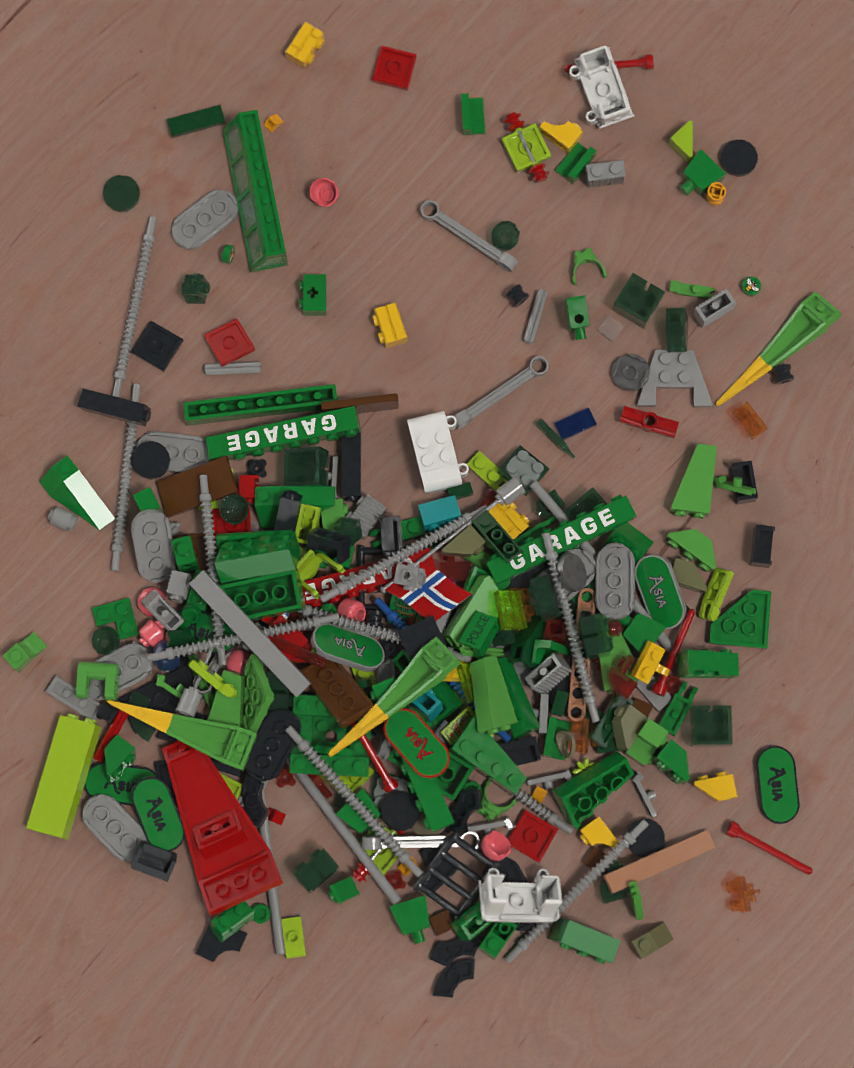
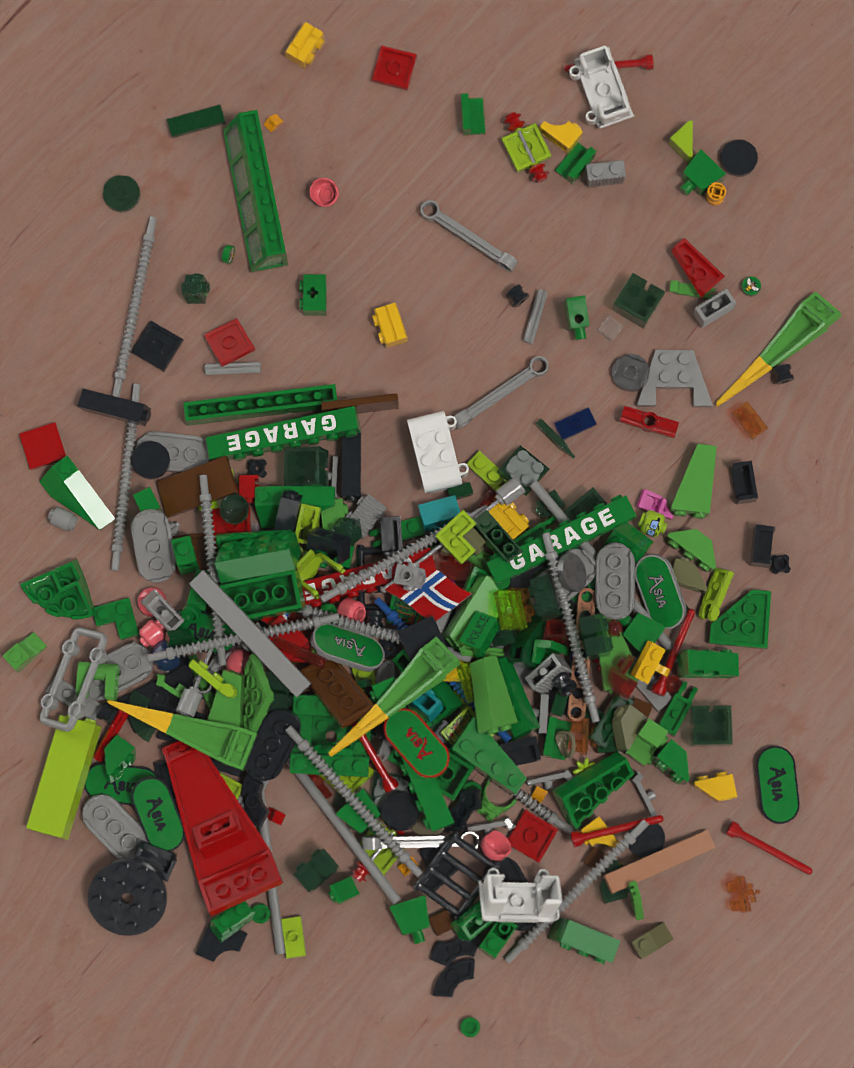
(42, 446): none -> red tile
(61, 592): none -> green brick
(76, 709): none -> light grey bar
(105, 640): clear green hair -> none
(132, 916): none -> black plate
(179, 586): light grey brick -> none
(205, 219): light grey tile -> none
(283, 782): clear red plate -> none
(396, 876): clear red plate -> none
(452, 537): none -> lime plate
(470, 1027): none -> green tile
(505, 236): clear green hair -> none
(564, 684): none -> black wheel
(579, 838): none -> red piece
(586, 257): bright green helmet -> none
(652, 523): none -> lime head
(655, 502): none -> dark pink slope
(676, 329): clear green slope -> none
(697, 268): none -> red wing
(736, 486): bright green piece -> none
(780, 559): none -> black plate

